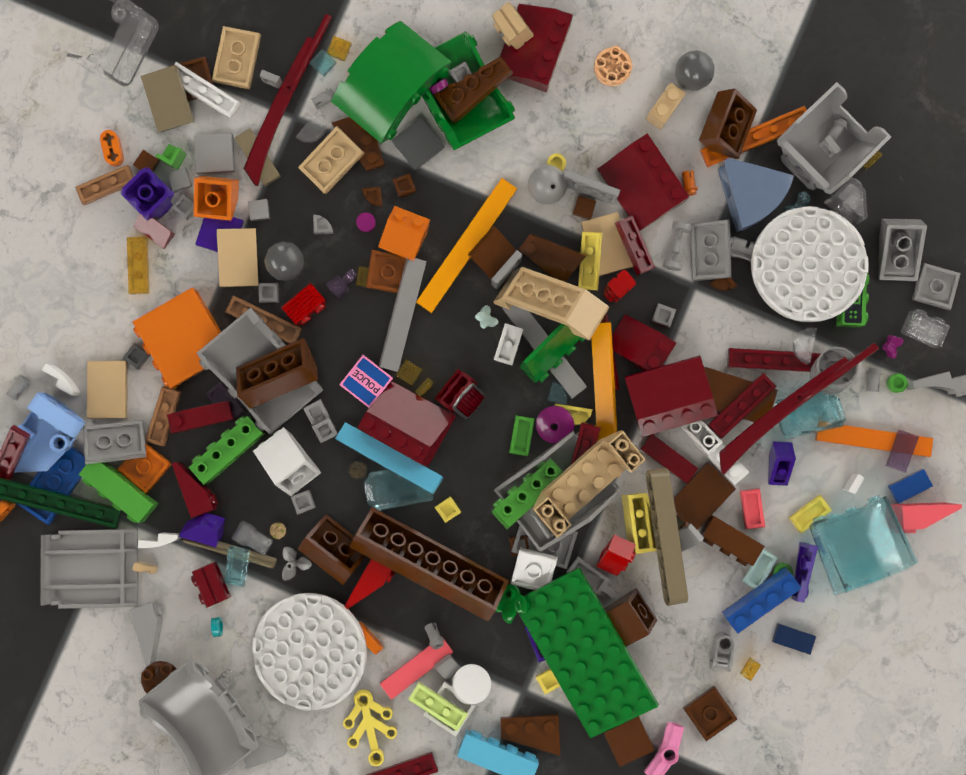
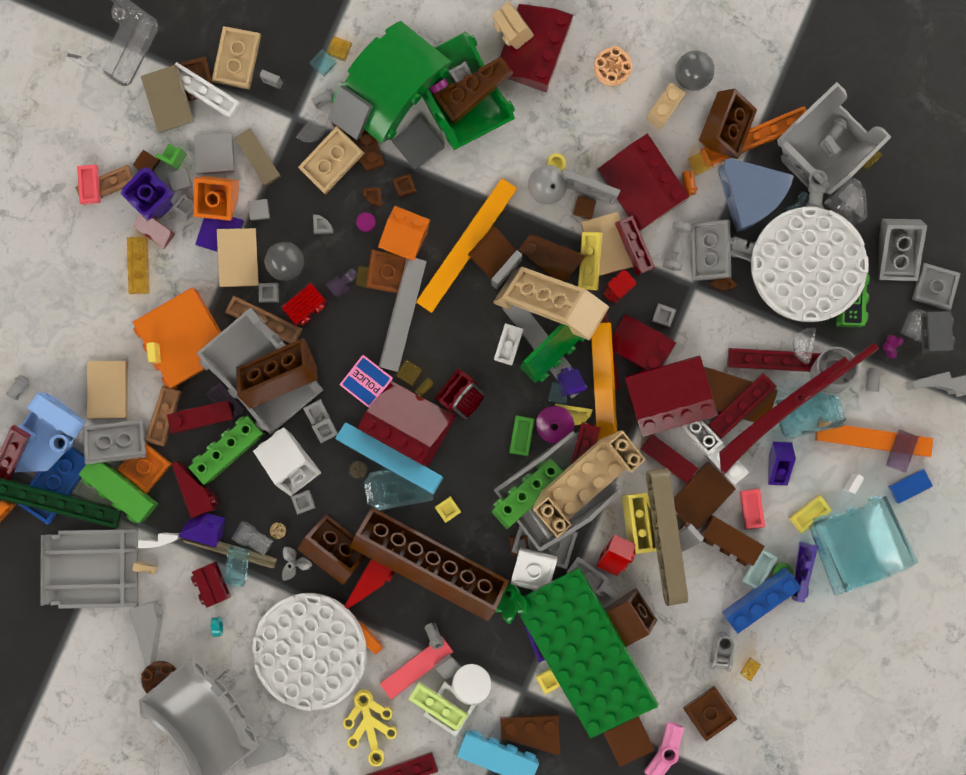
(65, 382): white slope -> none
(88, 184): none -> coral tile
(107, 148): orange beam -> none
(136, 356): dark grey tile -> none
(153, 353): none -> light yellow tile
(259, 151): dark red piece -> none
(350, 112): none -> tile
(485, 318): light aqua piece -> none
(570, 382): none -> dark purple slope
(701, 162): none -> clear yellow tile
(794, 639): dark blue tile -> none
(816, 191): none -> light grey connector
(897, 383): bright green tile -> none
(921, 515): coral slope -> none
(937, 332): none -> dark grey brick

